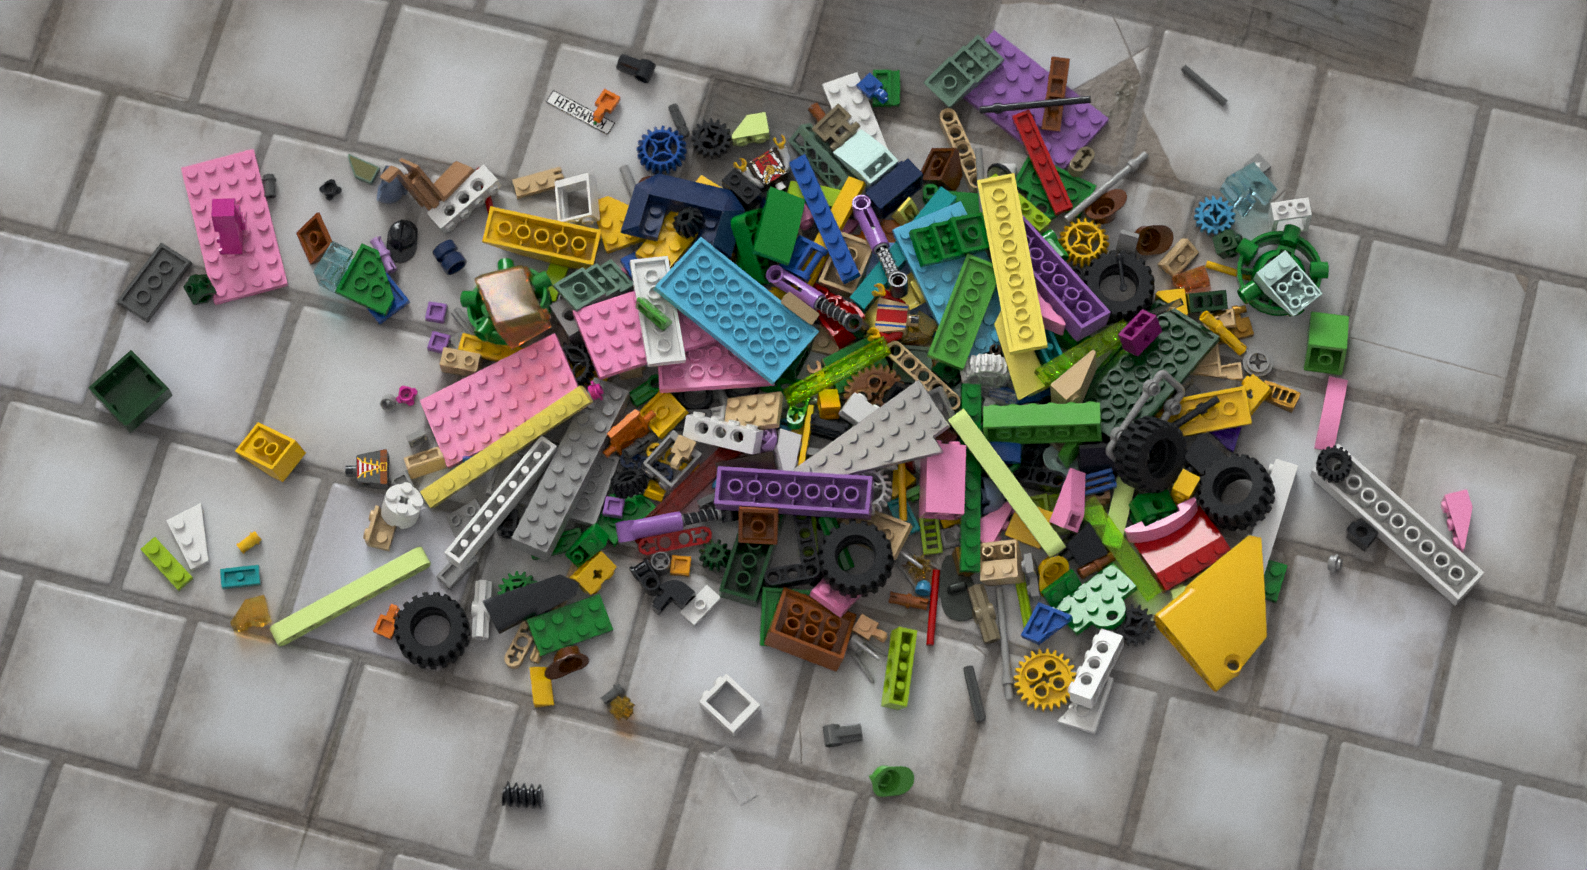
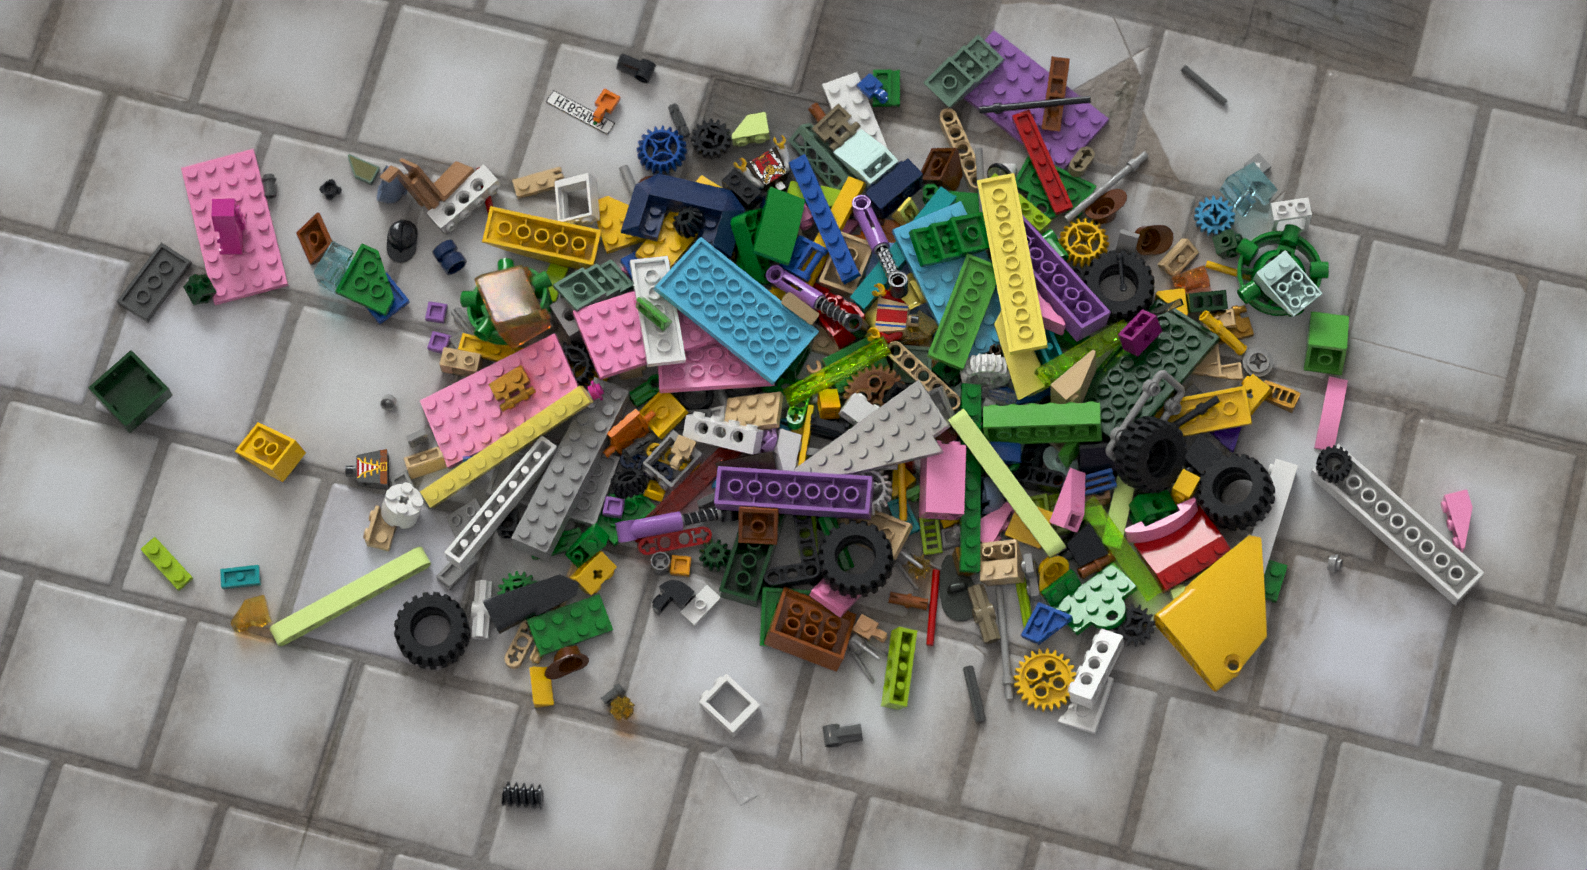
(190, 535): white wing -> none
(249, 542): yellow pin -> none
(385, 254): lavender pin -> none
(385, 624): orange plate -> none
(403, 390): dark pink plate -> none
(509, 384): none -> pearl gold plate
(644, 575): black piece -> none
(891, 780): bright green piece -> none
(923, 588): dark azure hinge -> none
(1361, 542): black brick -> none

